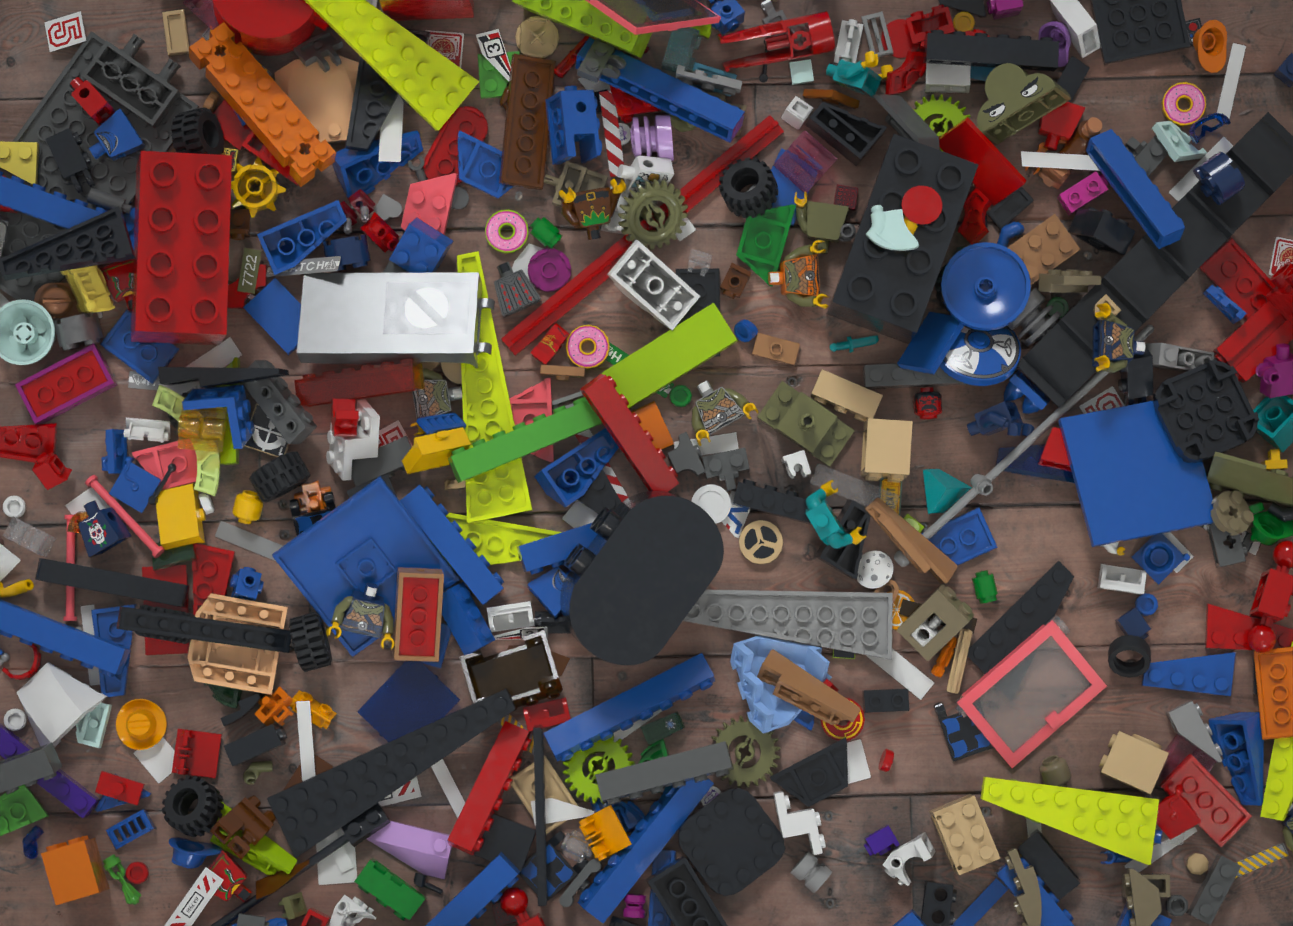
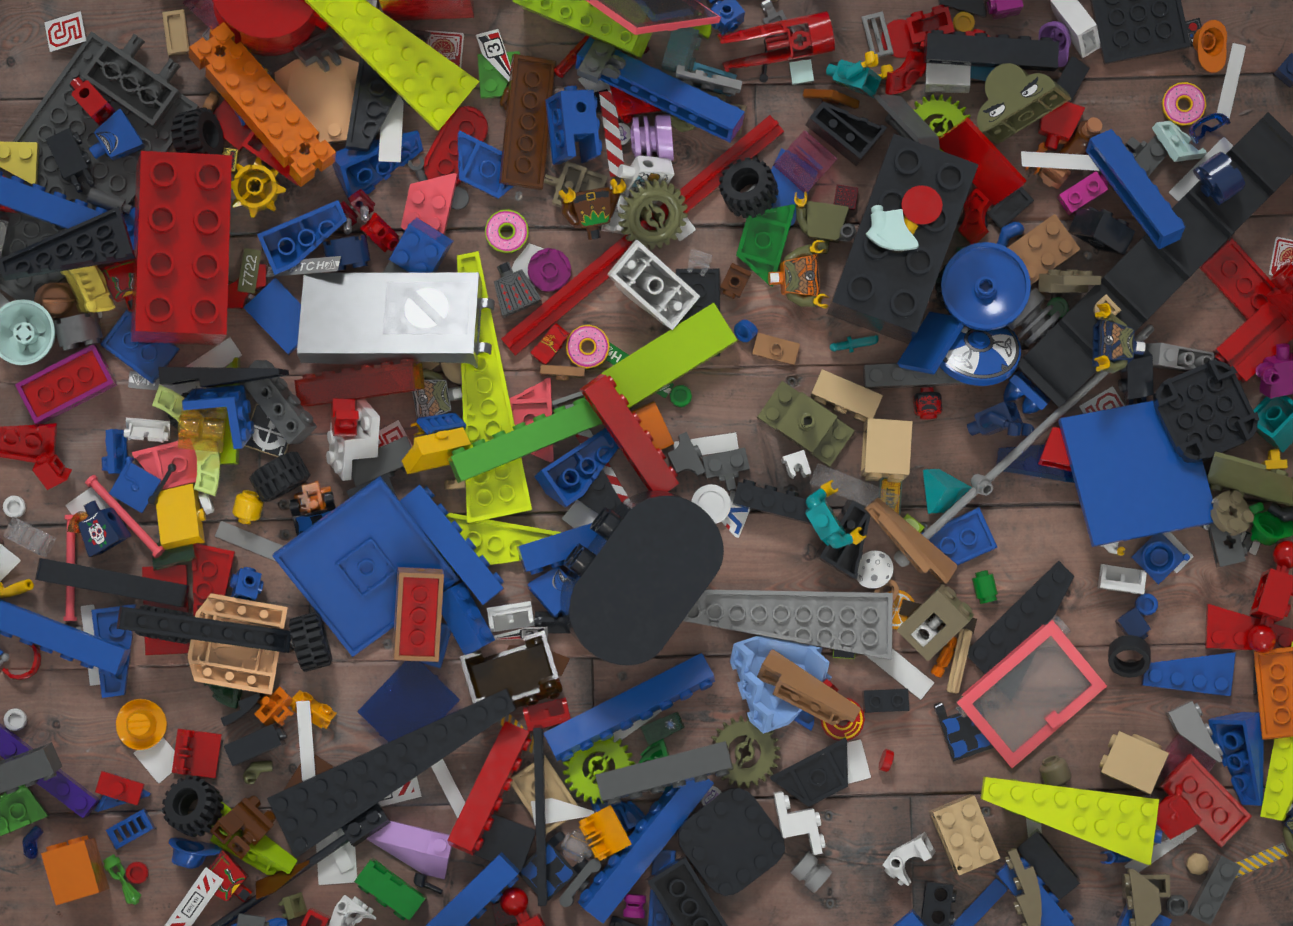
(56, 703): white wedge -> none
(93, 726): light aqua wing -> none
(240, 224): reddish brown bracket -> none
(364, 614): torso -> none
(388, 208): light grey tile -> none
(537, 37): tan tile -> none
(545, 232): green brick -> none
(717, 410): torso -> none
(760, 542): tan tile -> none
(797, 113): white slope -> none
(848, 41): white hinge -> none
(880, 841): dark purple brick -> none
(1224, 304): blue wing -> none

